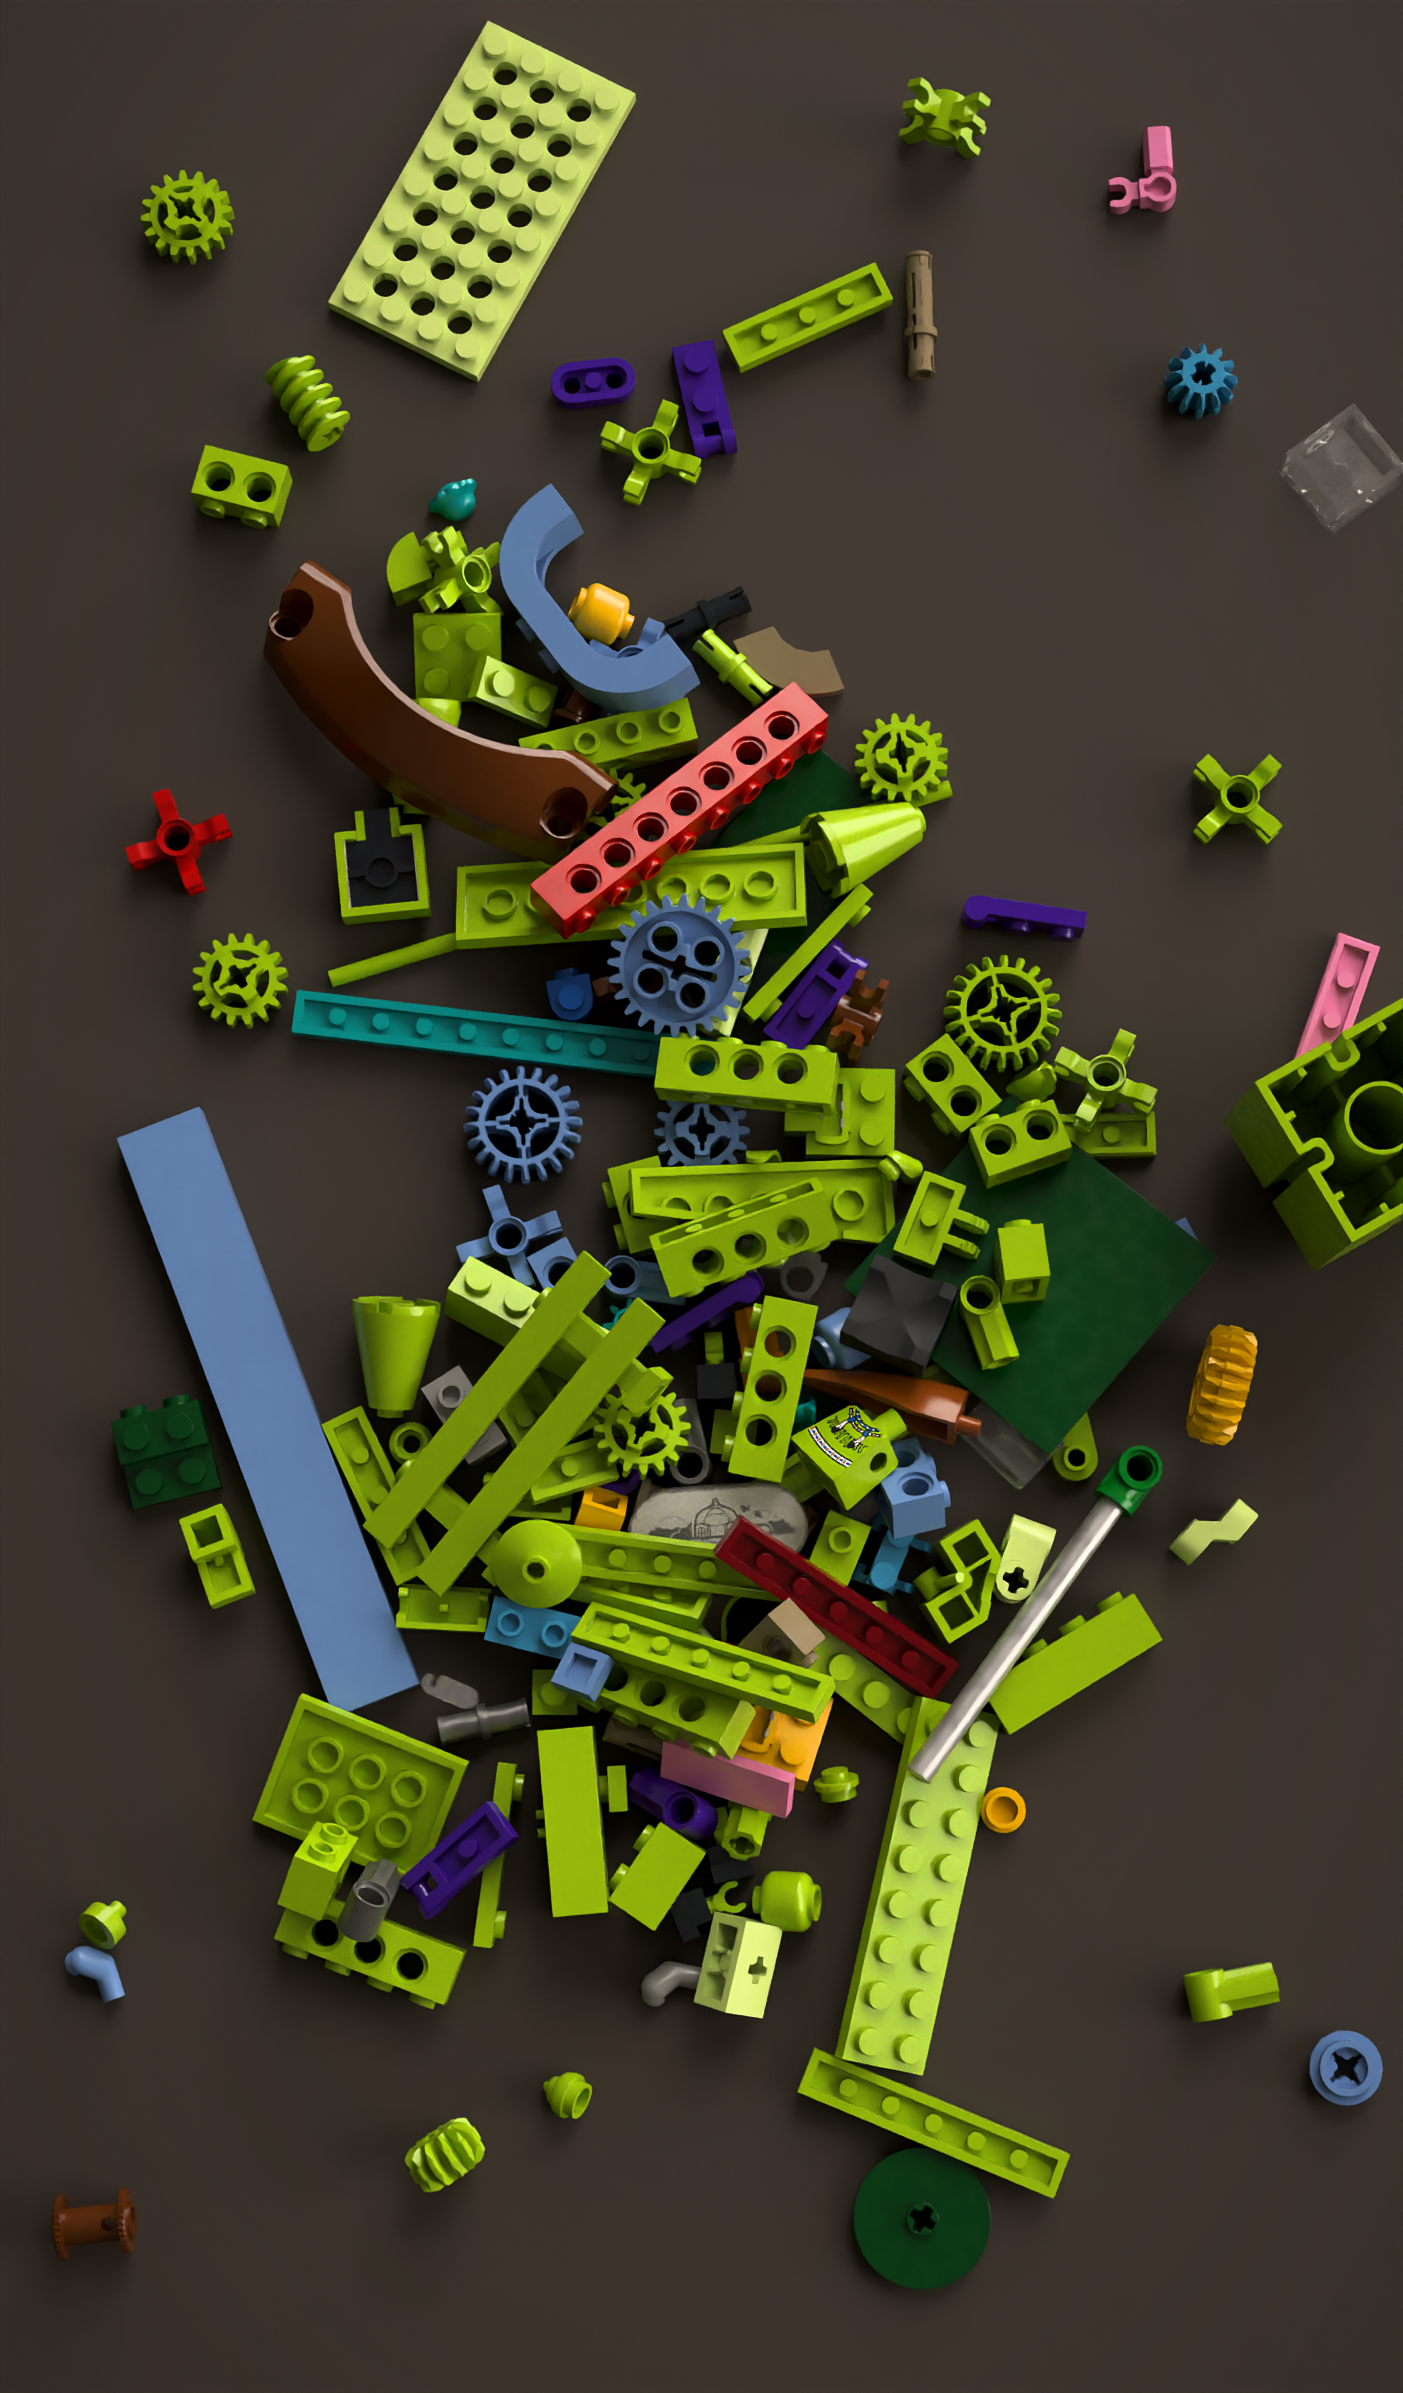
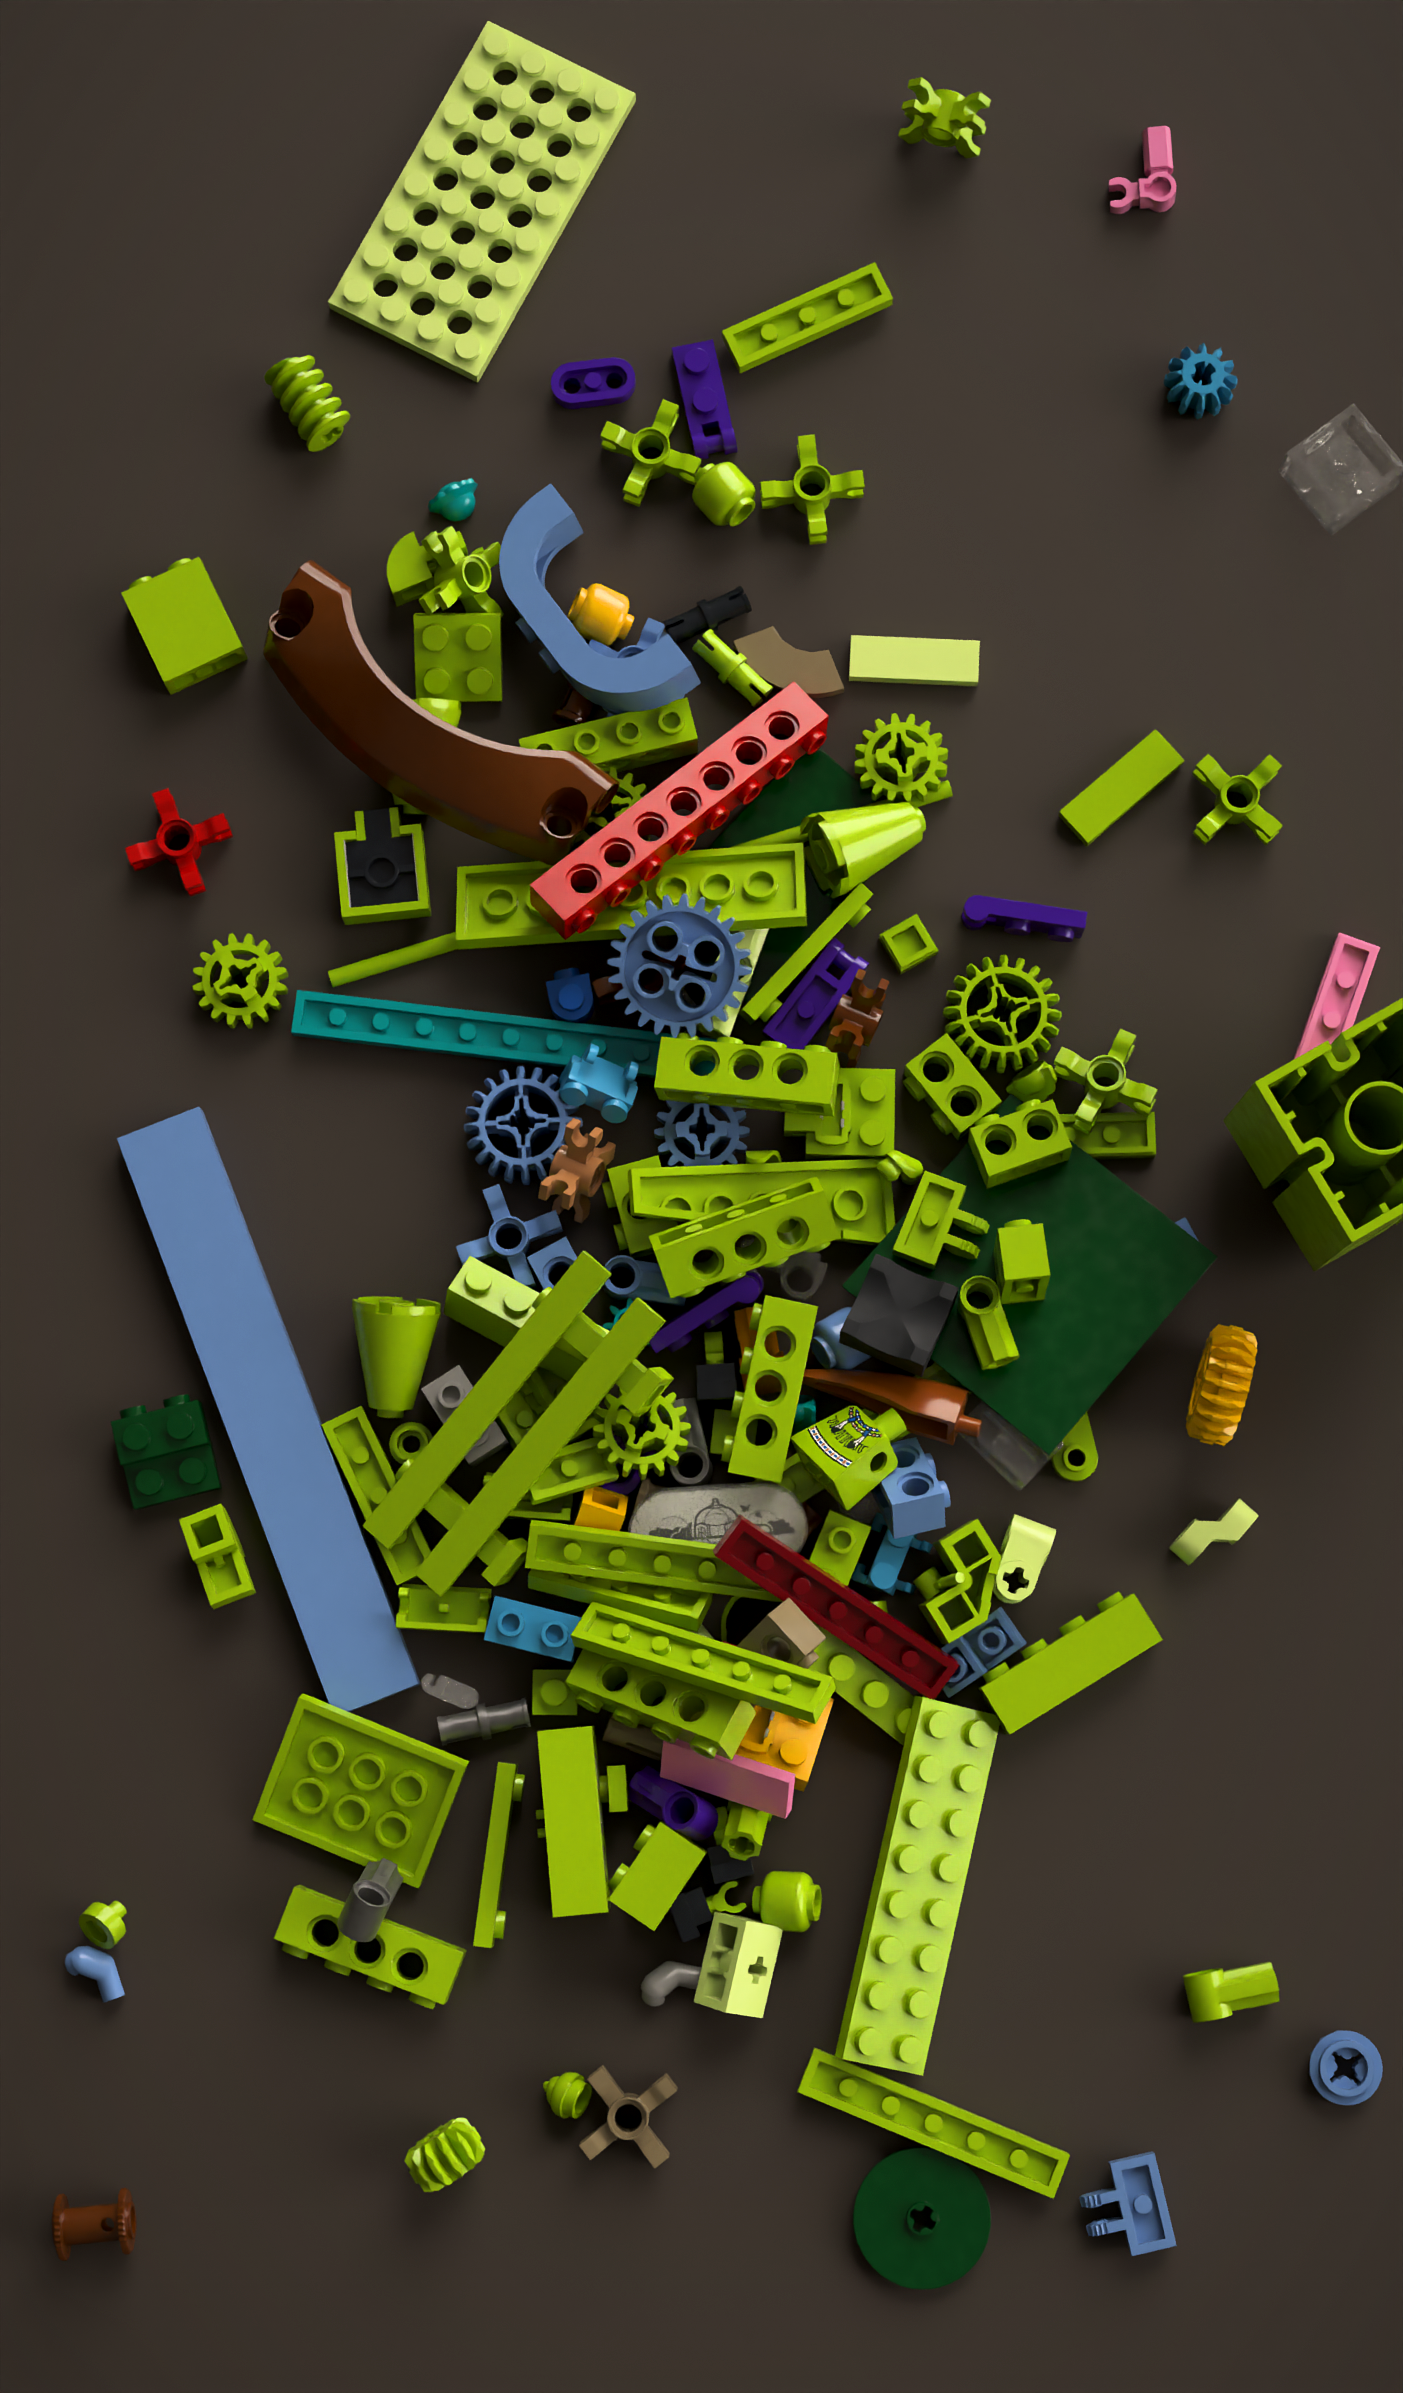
(184, 624): none -> lime brick
(187, 199): lime gear -> none
(246, 478): lime brick -> none
(318, 1870): lime brick -> none
(459, 1858): dark purple plate -> none
(512, 692): lime plate -> none
(540, 1543): lime dish -> none
(577, 1170): none -> medium nougat pin
(582, 1672): medium blue plate -> none
(599, 1084): none -> dark azure piece
(611, 2129): none -> dark tan pin
(724, 494): none -> lime head
(836, 1784): lime plate -> none
(845, 485): none -> lime pin
(908, 944): none -> lime tile
(914, 660): none -> yellowish green tile
(920, 332): dark tan pin -> none
(982, 1649): none -> medium blue slope
(1003, 1810): yellow plate -> none
(1116, 1497): flat silver piece -> none
(1121, 787): none -> lime tile
(1140, 2203): none -> medium blue hinge

